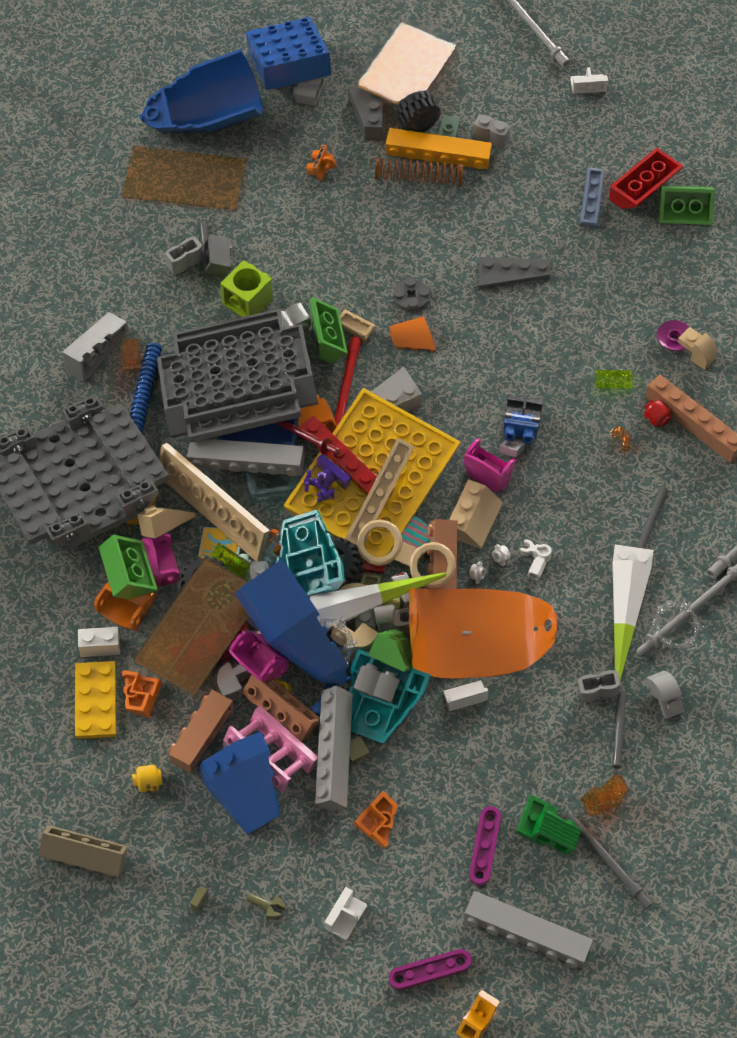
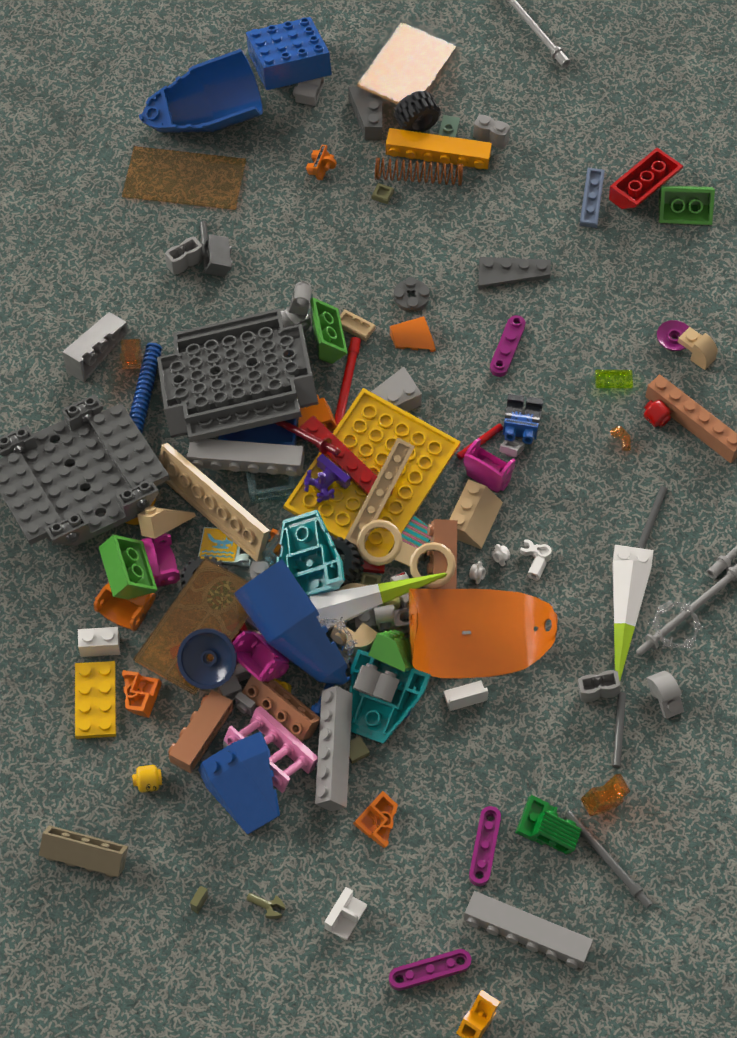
(194, 660): none -> dark blue dish
(233, 561): clear neon green tile -> none
(245, 704): none -> light grey plate
(246, 302): lime brick -> none
(300, 299): none -> light grey piece
(382, 193): none -> olive tile
(485, 437): none -> red bar
(507, 346): none -> magenta plate
(589, 83): white panel -> none

